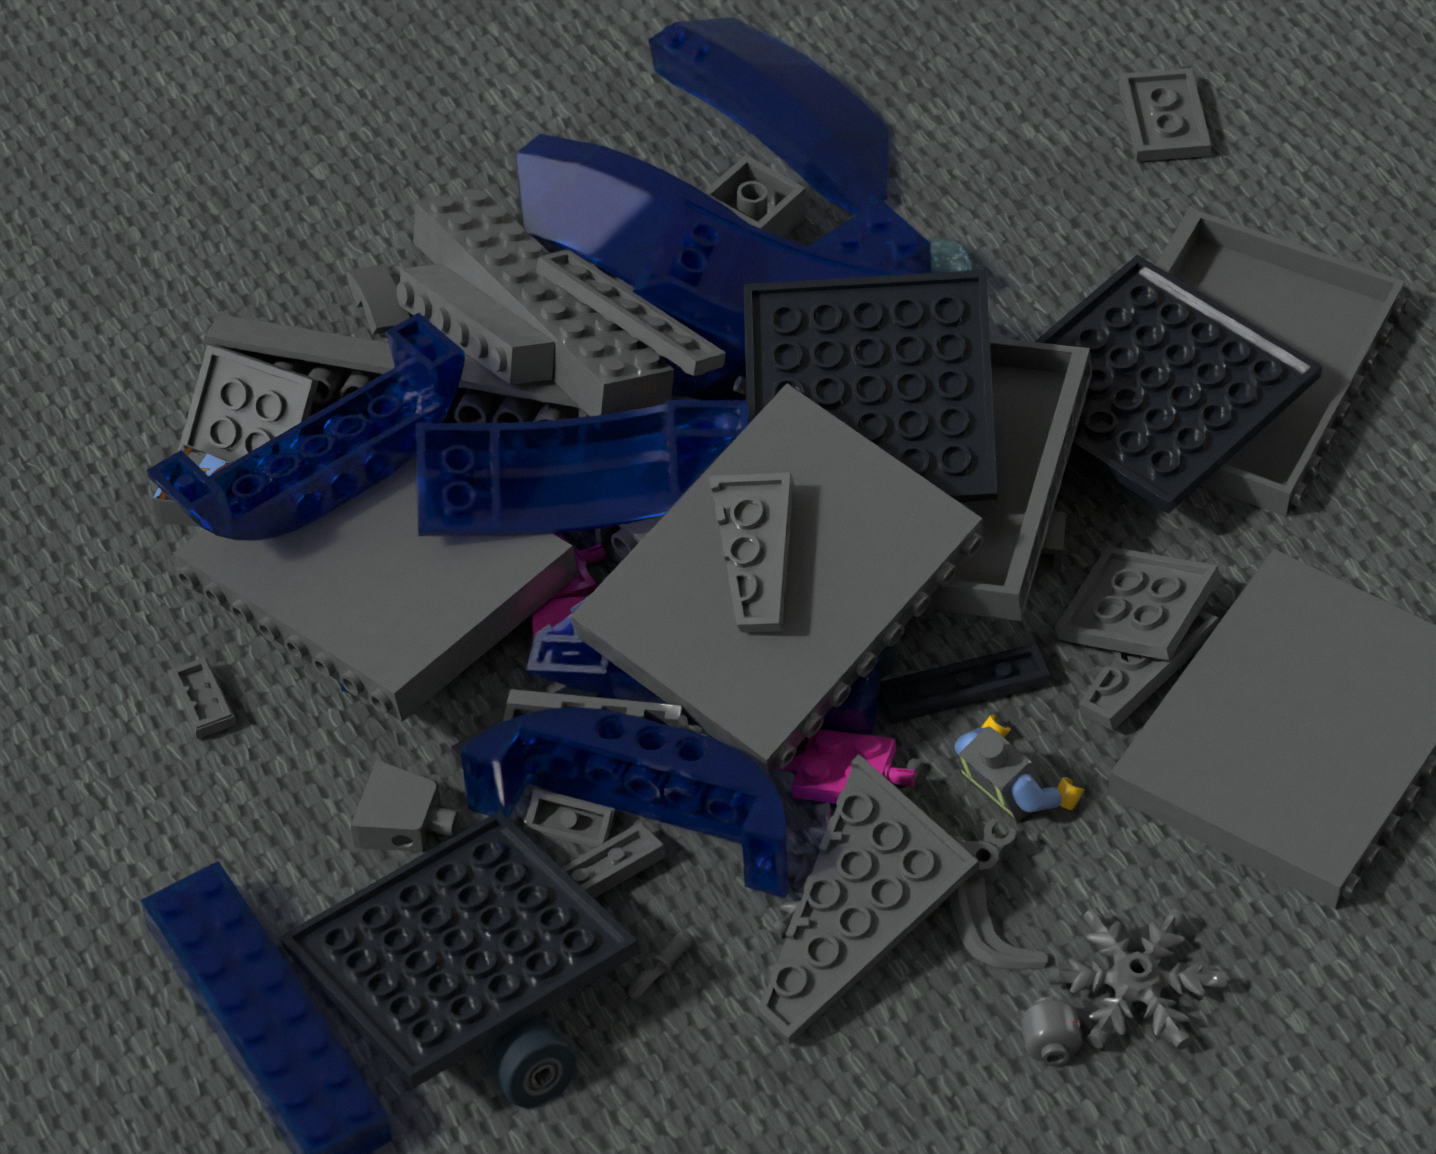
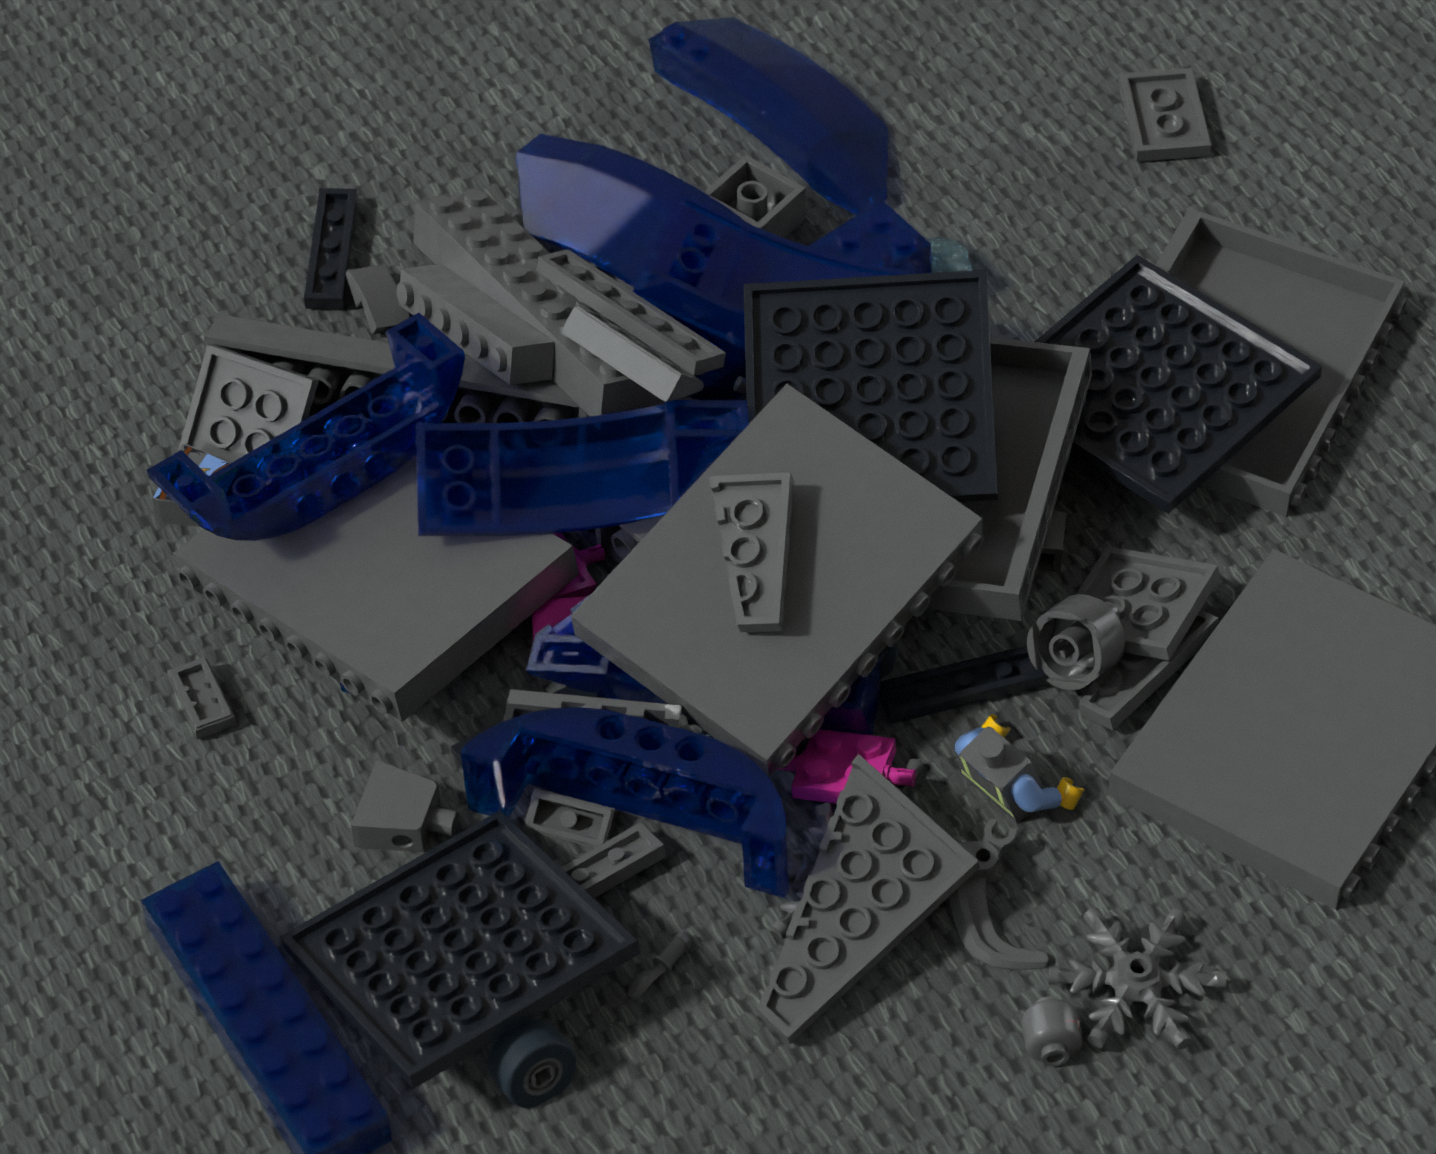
(331, 248): none -> black plate
(630, 355): none -> slope
(1076, 641): none -> dark grey brick

